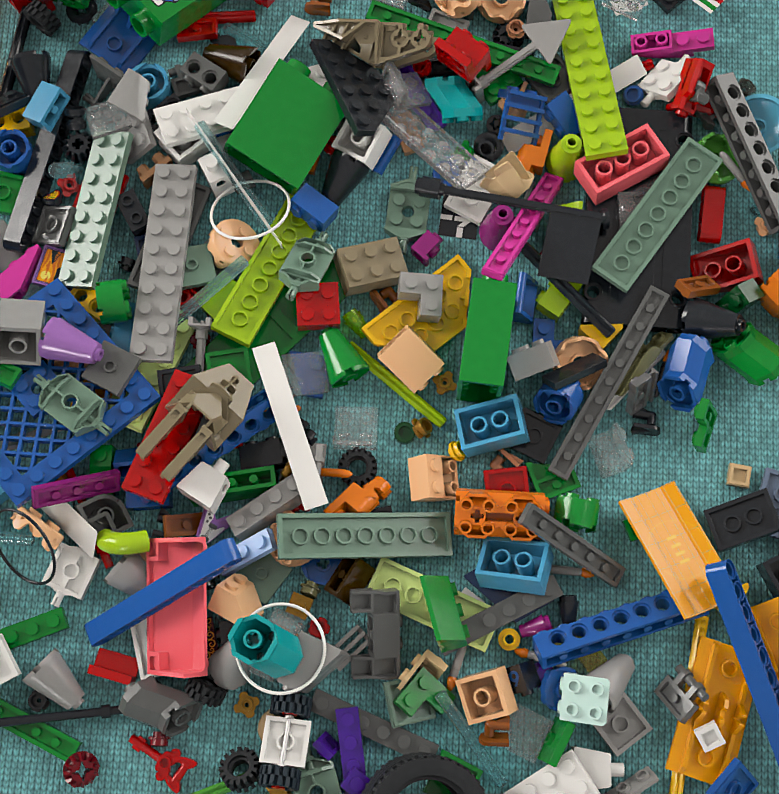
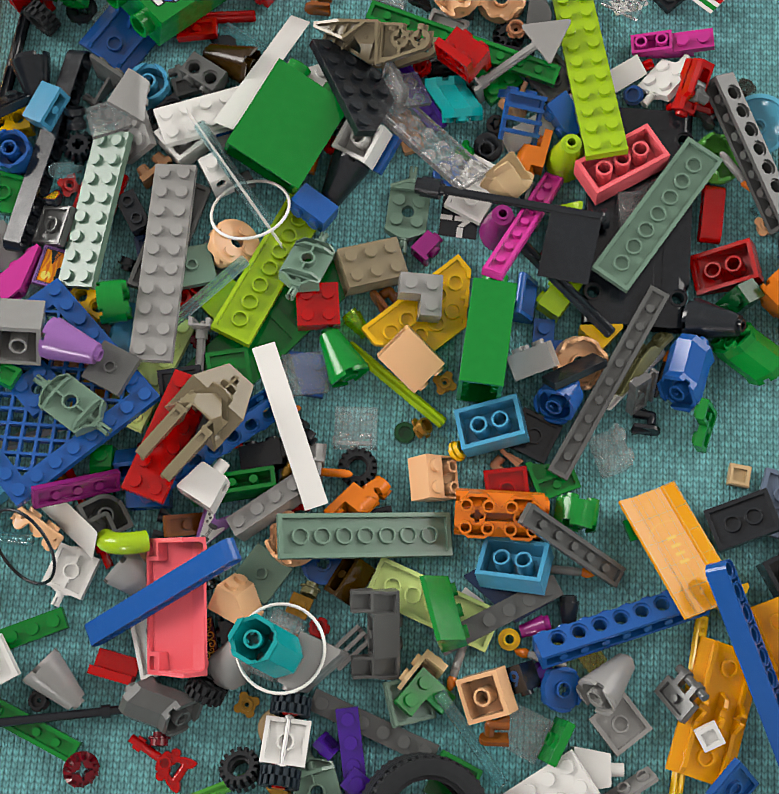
(253, 549): light blue plate -> none
(584, 699): light aqua bracket -> none
(697, 286): dark orange plate -> none

